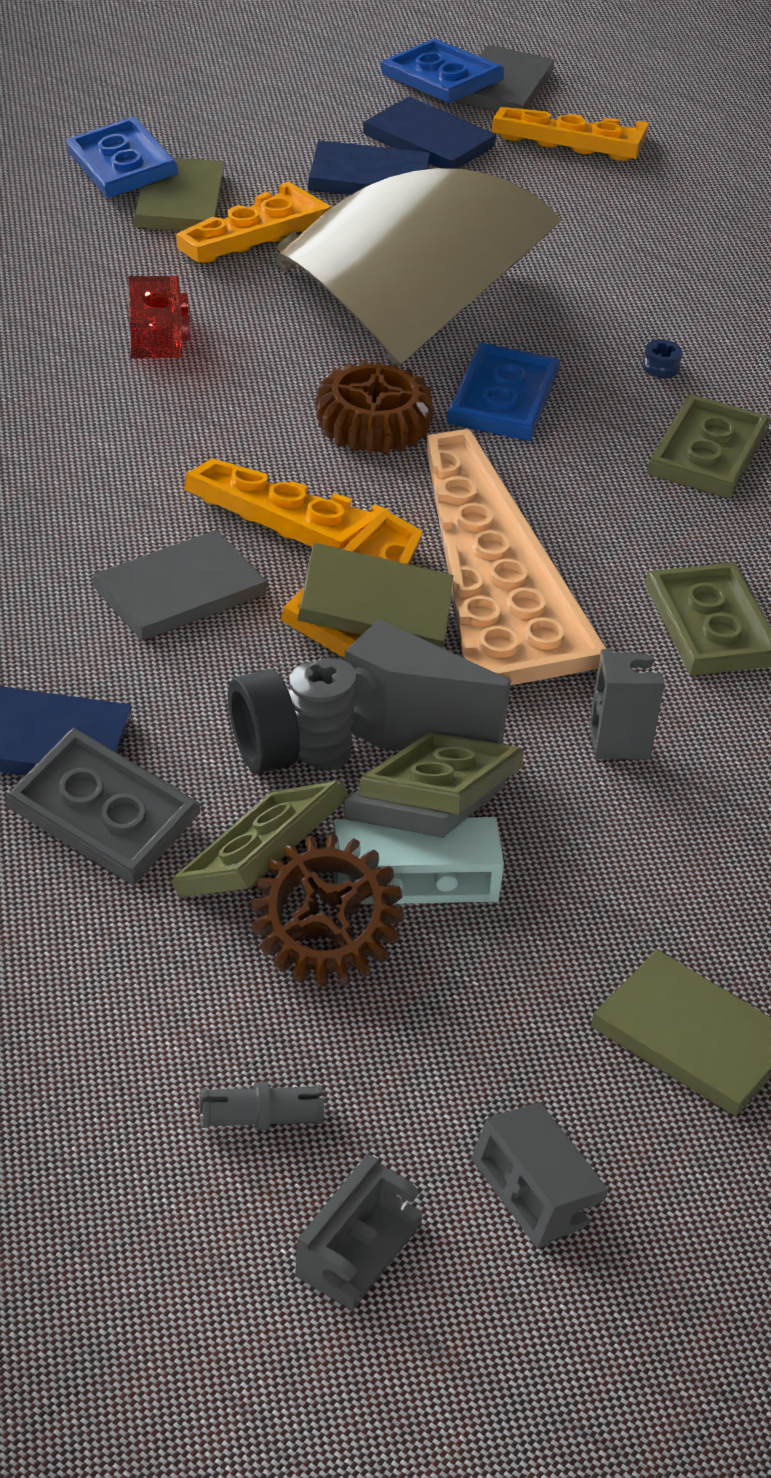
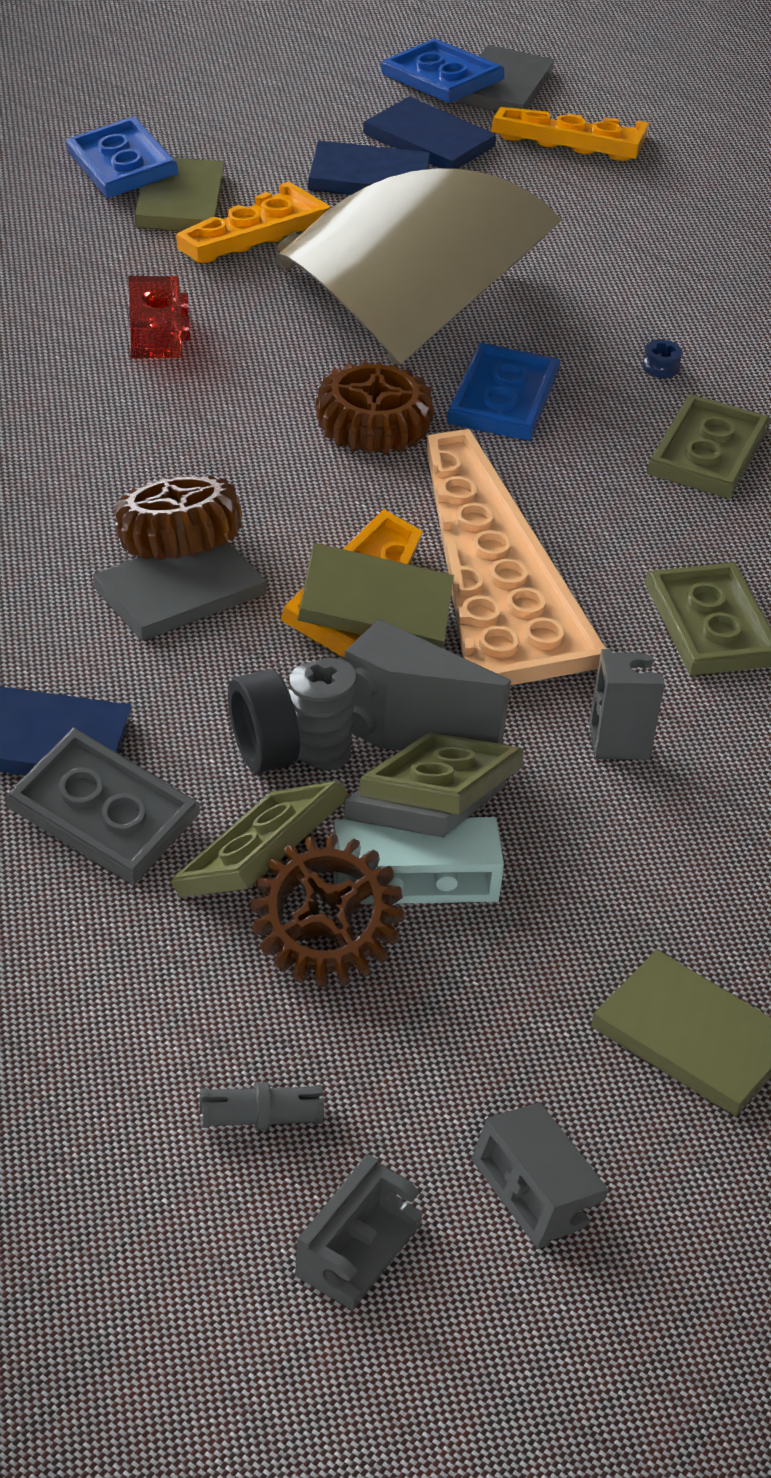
(178, 517): none -> reddish brown gear
(279, 505): light orange wing -> none

